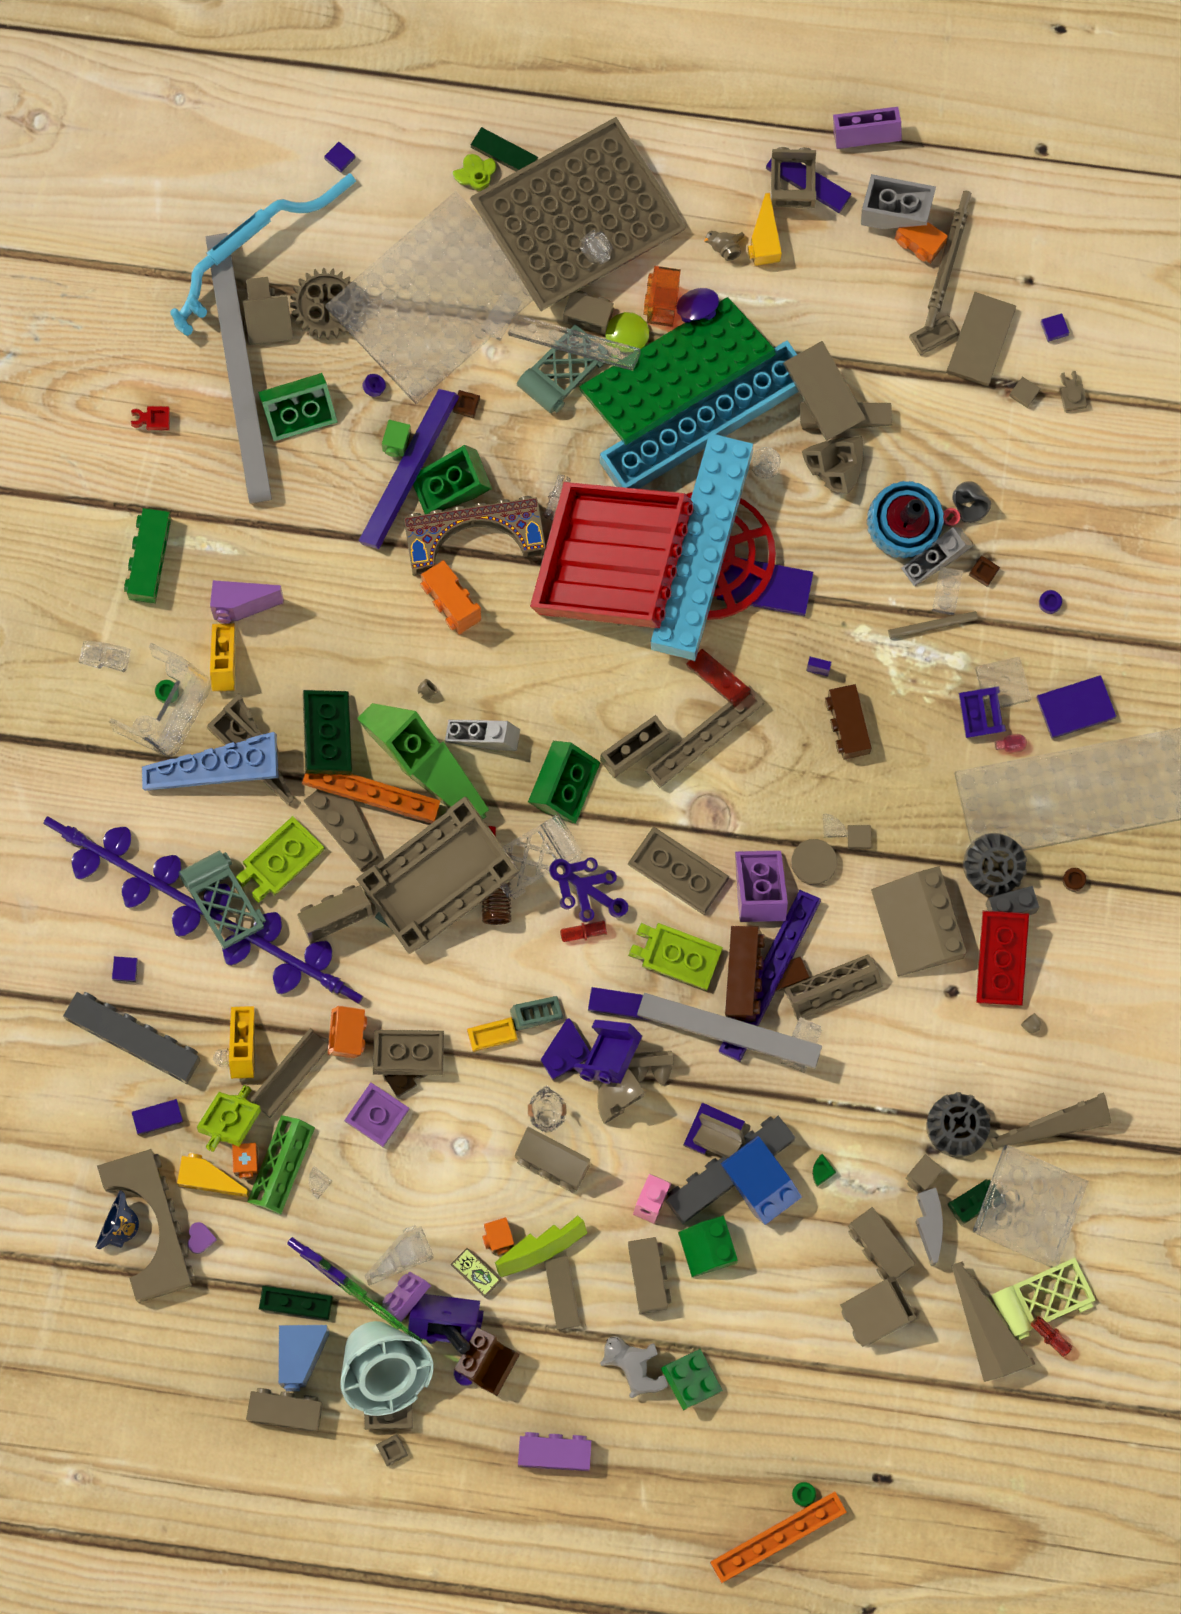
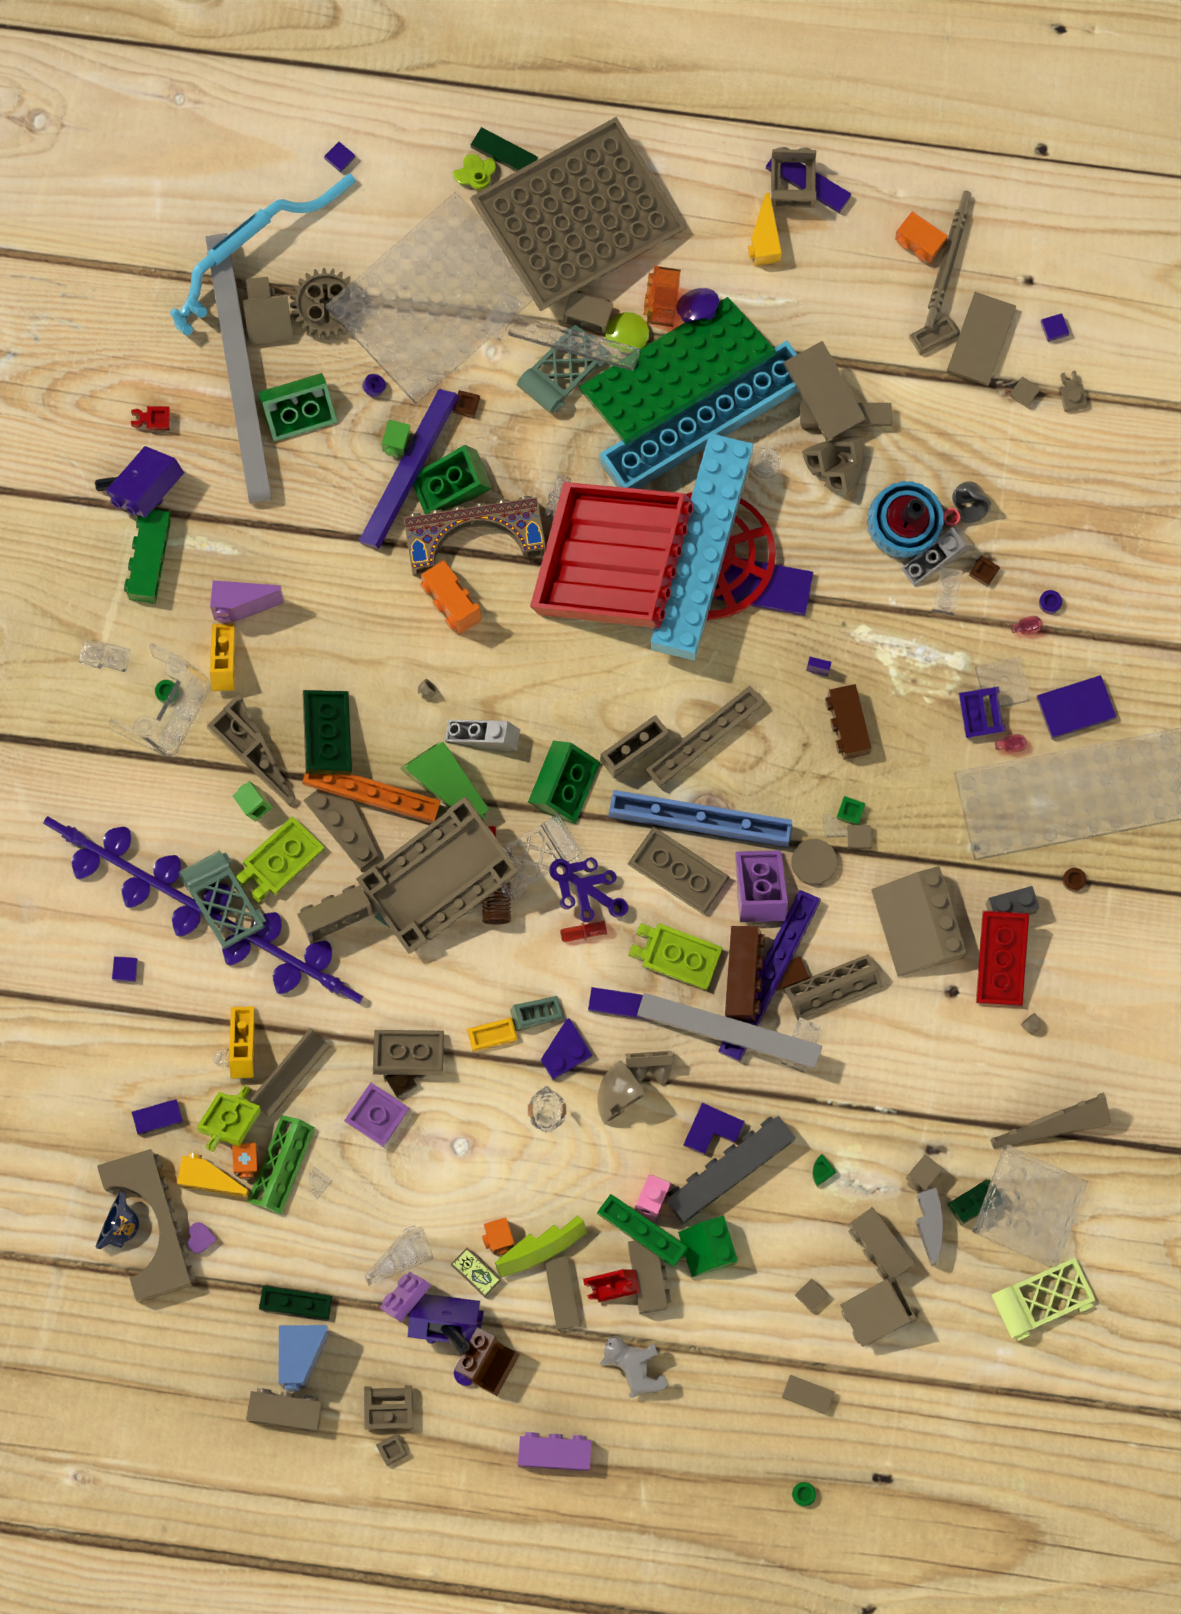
(131, 1037): dark grey brick -> none
(142, 482): none -> dark purple piece
(234, 762): medium blue wing -> none
(252, 801): none -> bright green brick
(346, 1284): piece -> none
(347, 1032): orange brick -> none
(383, 1369): light aqua cone -> none
(400, 735): bright green slope -> none
(552, 1159): dark tan slope -> none
(596, 247): clear head -> none
(610, 1052): dark purple panel -> none
(613, 1285): none -> red hinge
(642, 1230): none -> green fence
(691, 1379): green plate -> none
(700, 818): none -> medium blue tile
(718, 1137): dark tan panel -> none
(719, 678): clear red tile -> none
(725, 243): dark tan animal -> none
(761, 1180): blue slope -> none
(778, 1537): orange plate -> none
(808, 1394): none -> dark tan tile
(811, 1295): none -> dark tan tile
(850, 810): none -> green tile
(867, 127): medium lavender brick -> none
(896, 203): light grey slope -> none
(934, 624): dark tan bar -> none
(946, 1141): dark grey gear -> none
(983, 848): dark grey gear -> none
(993, 1342): dark tan wedge -> none
(1027, 625): none -> clear pink cylinder
(1051, 1336): clear red axle -> none

